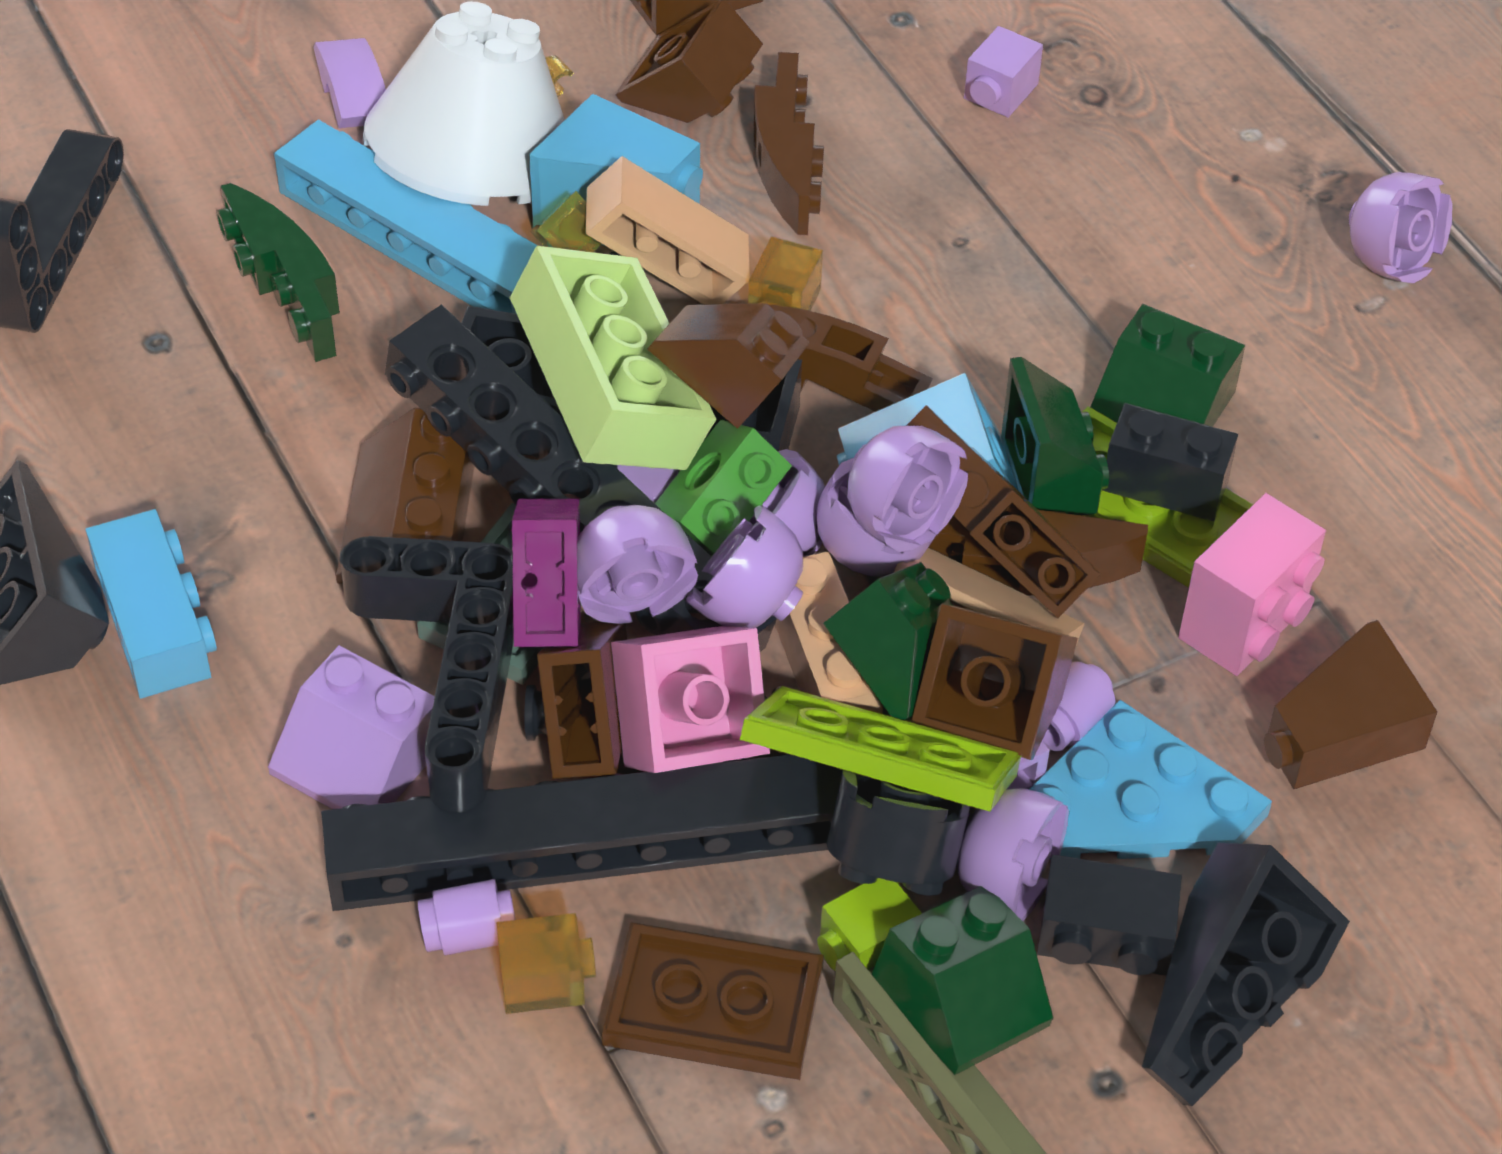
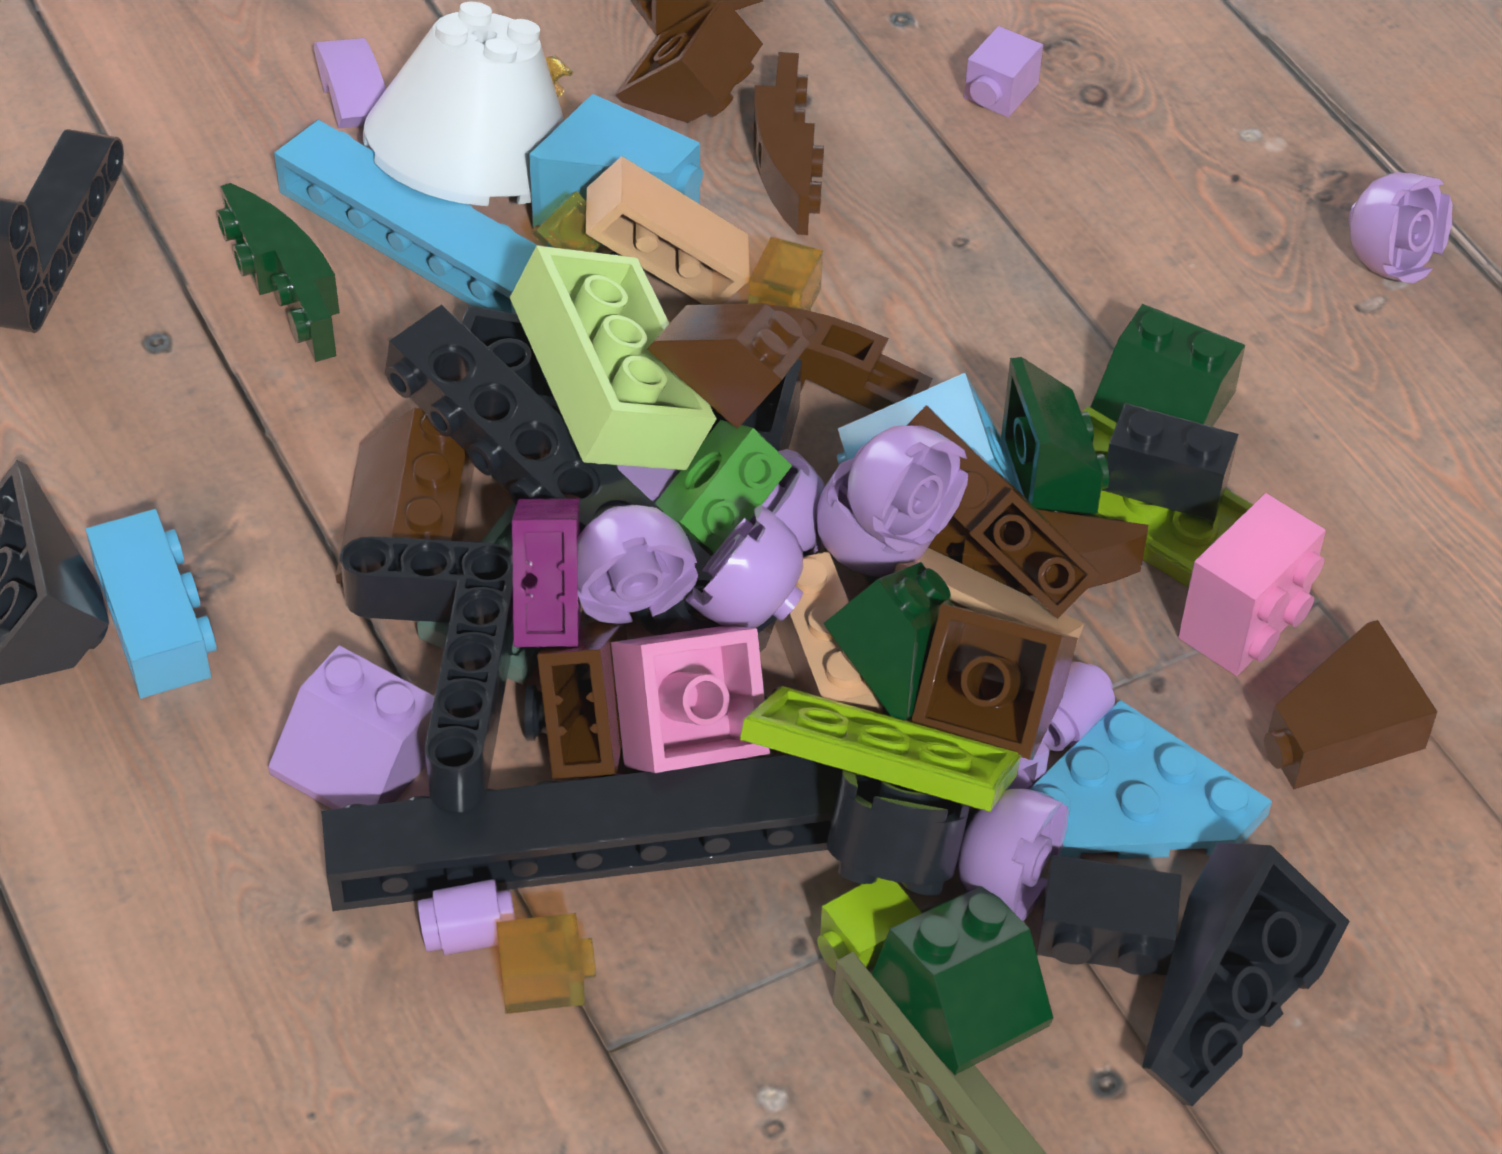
(713, 1000): reddish brown tile -> none

